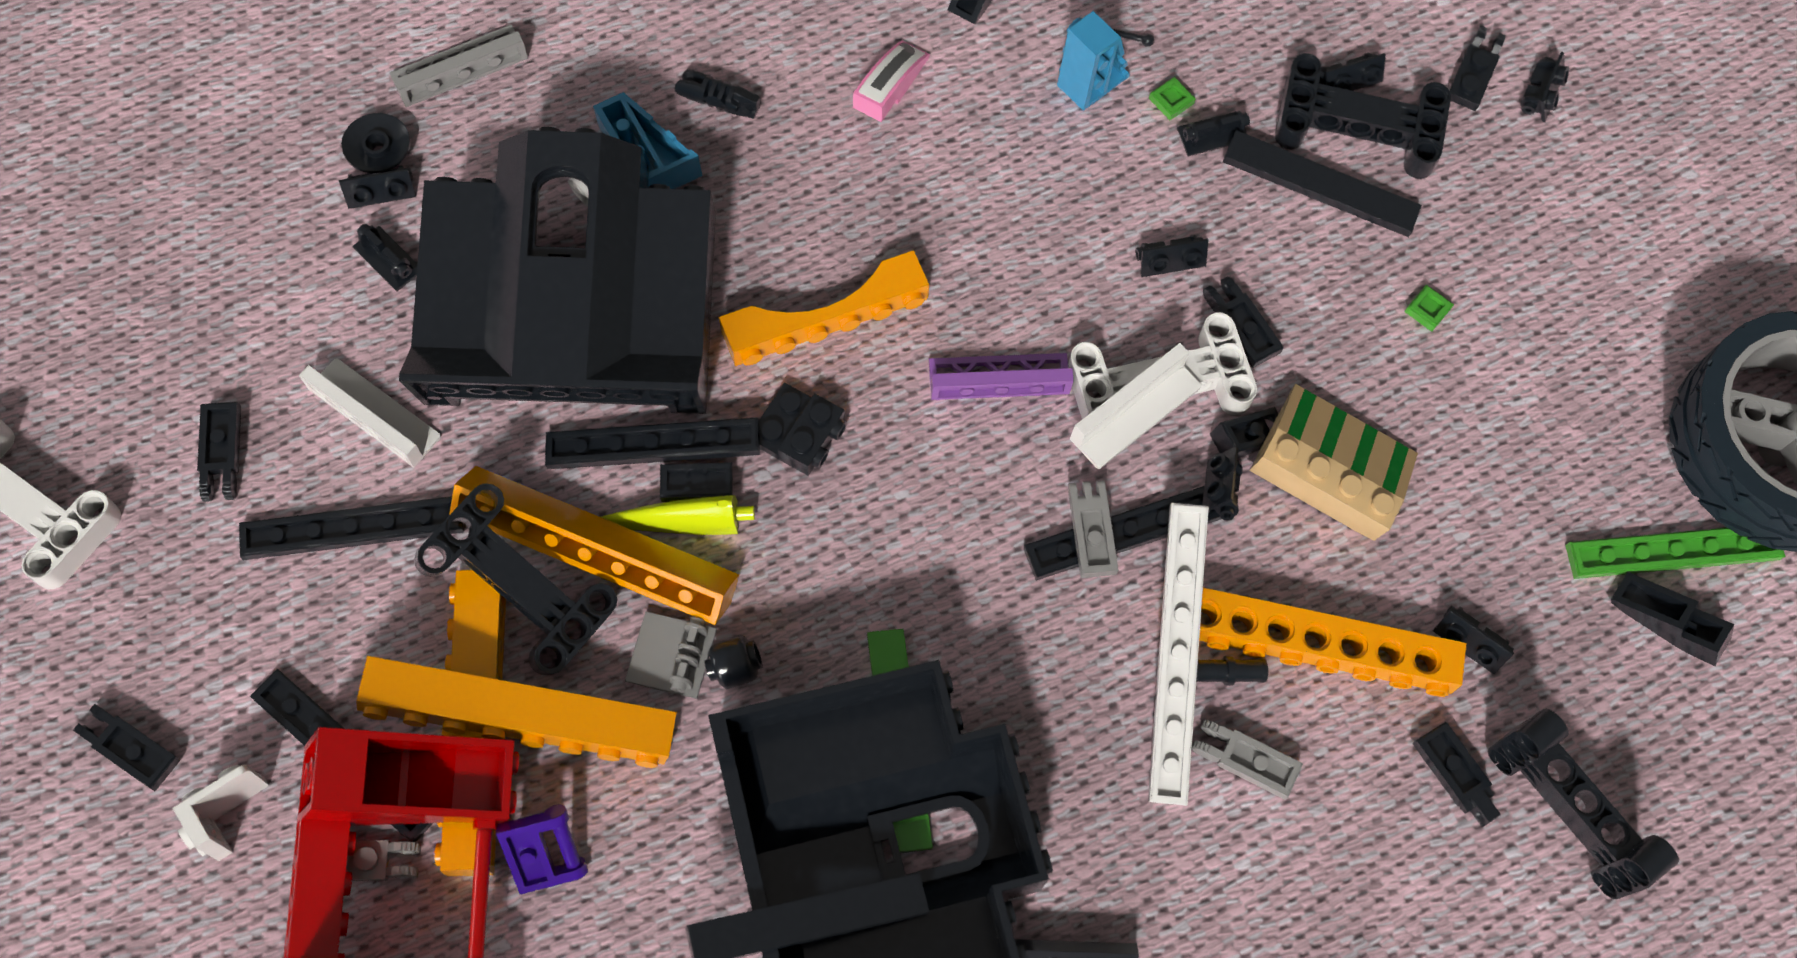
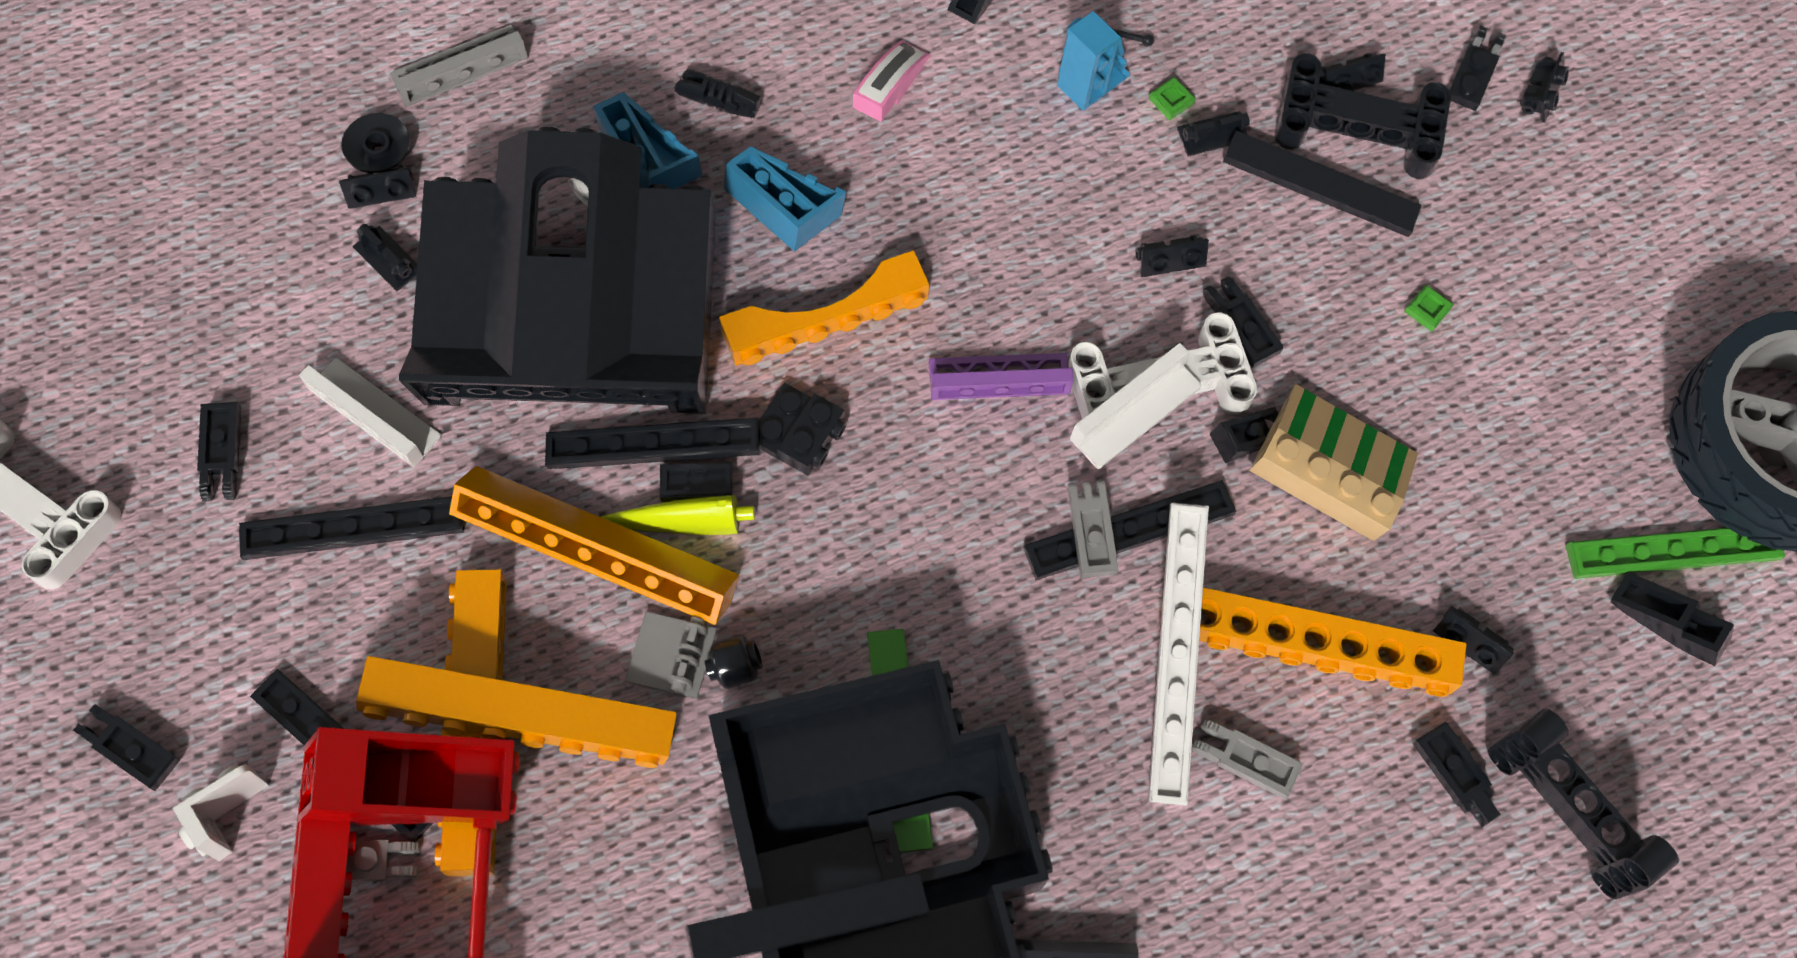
(517, 580): black beam -> none
(529, 854): dark purple plate -> none
(781, 198): none -> dark azure wedge
(1222, 482): black hinge -> none
(1231, 671): black pin -> none

